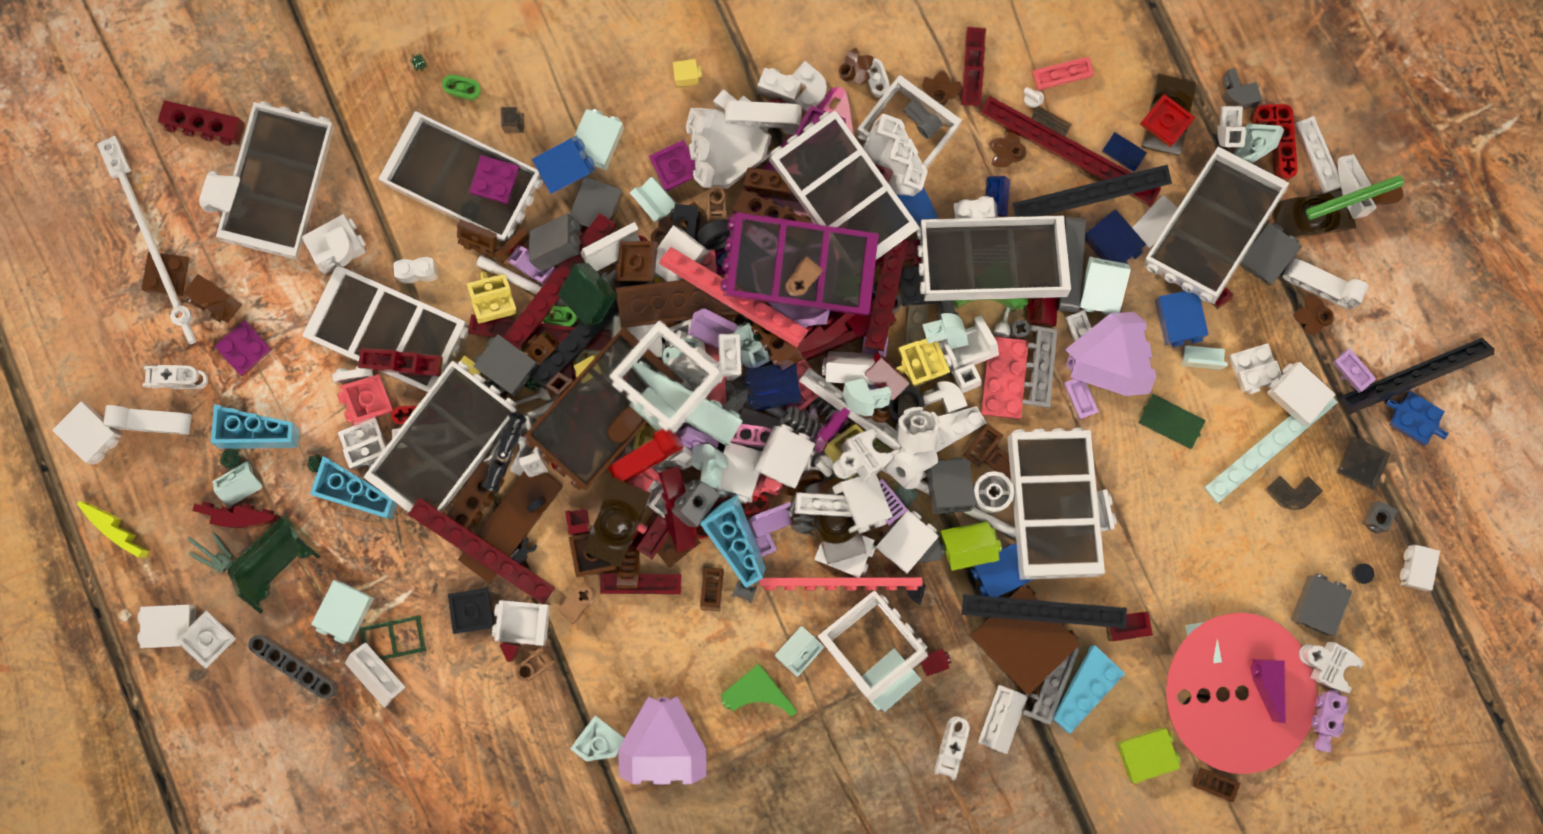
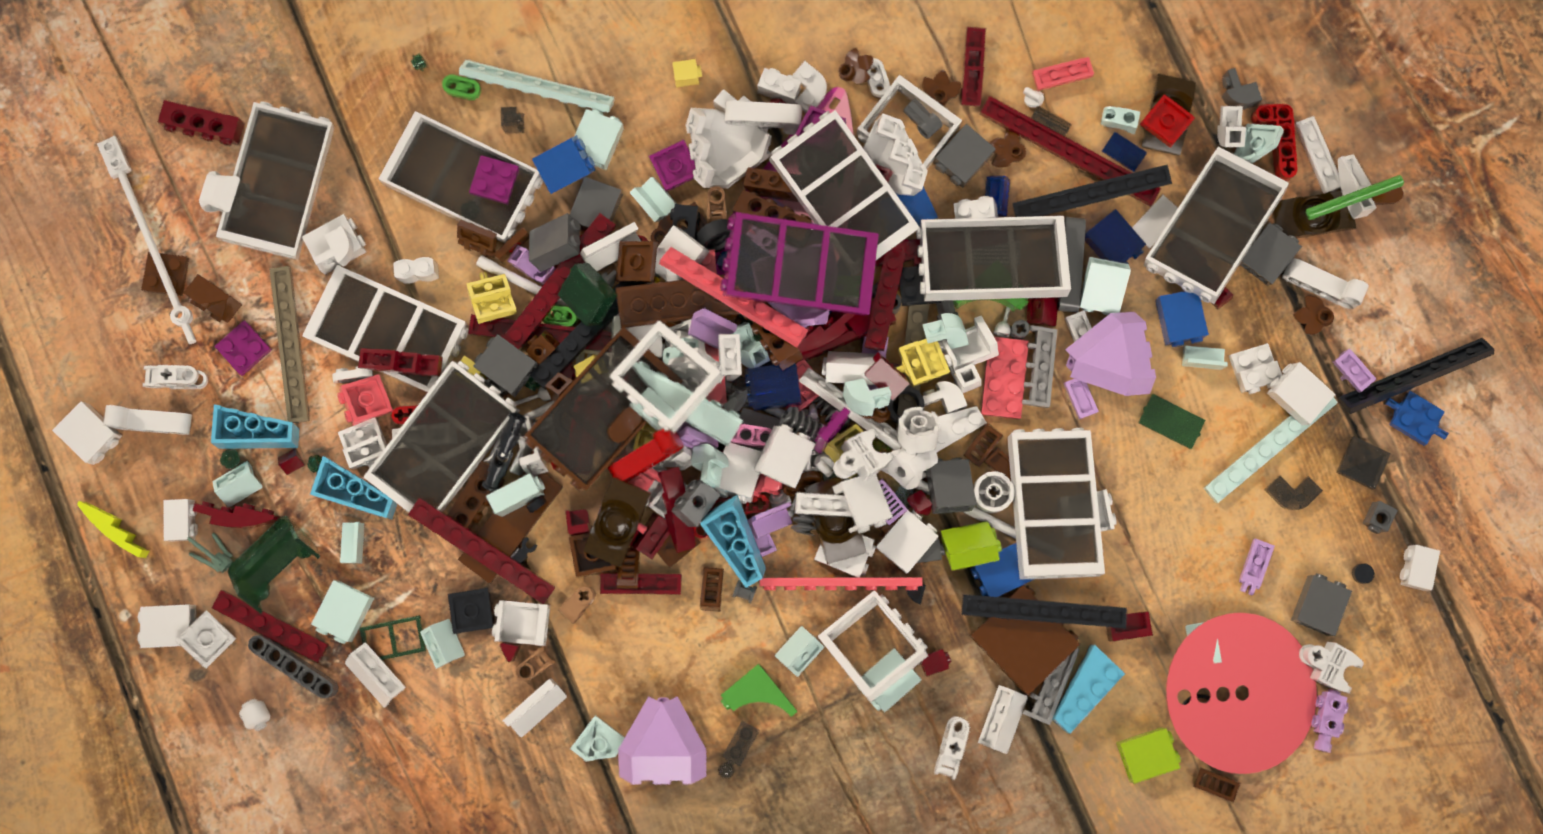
(179, 520): none -> white brick
(254, 714): none -> white head
(270, 626): none -> dark red plate
(289, 344): none -> dark tan plate
(290, 461): none -> dark red slope
(352, 542): none -> light aqua panel
(442, 643): none -> light aqua panel
(516, 494): none -> light aqua brick
(535, 85): none -> light aqua plate
(535, 707): none -> white panel
(737, 749): none -> clear smoke plate
(777, 500): none -> white plate
(805, 275): medium nougat piece -> none
(920, 503): none -> dark red slope
(964, 156): none -> dark grey brick
(1120, 118): none -> light aqua leg
(1255, 566): none -> lavender hinge
(1270, 683): magenta slope -> none

